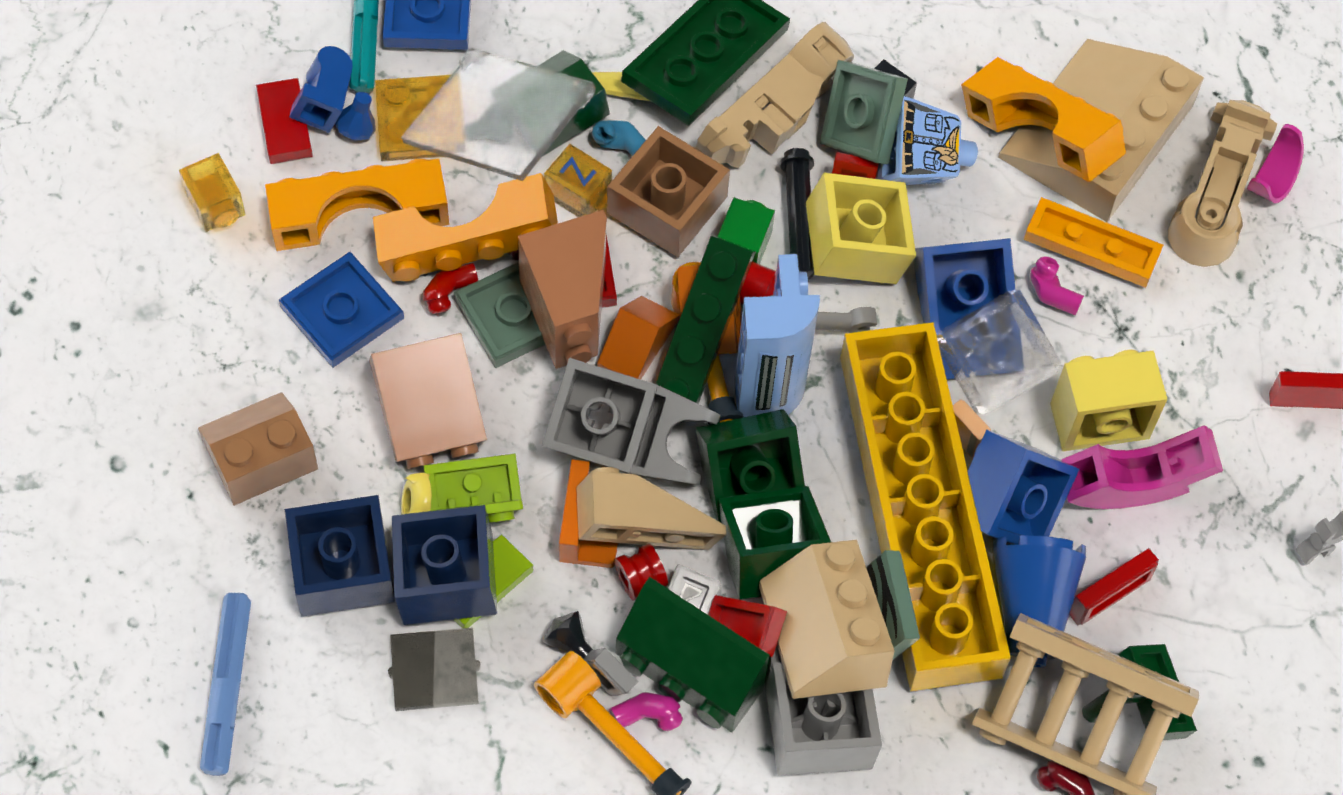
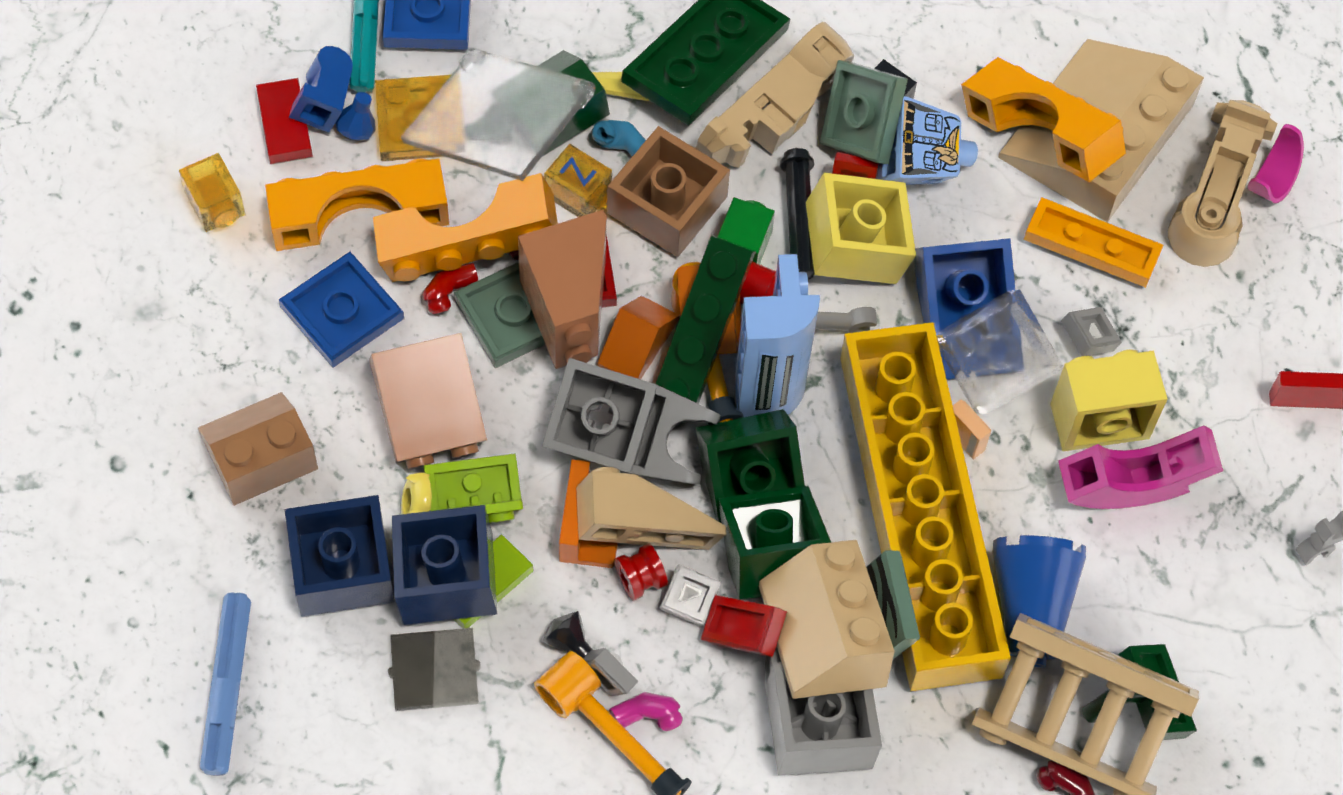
(691, 656): dark green slope -> none
(1017, 487): blue slope -> none
(1049, 287): dark pink arm -> none
(1091, 331): none -> light grey tile
(1113, 587): red tile -> none

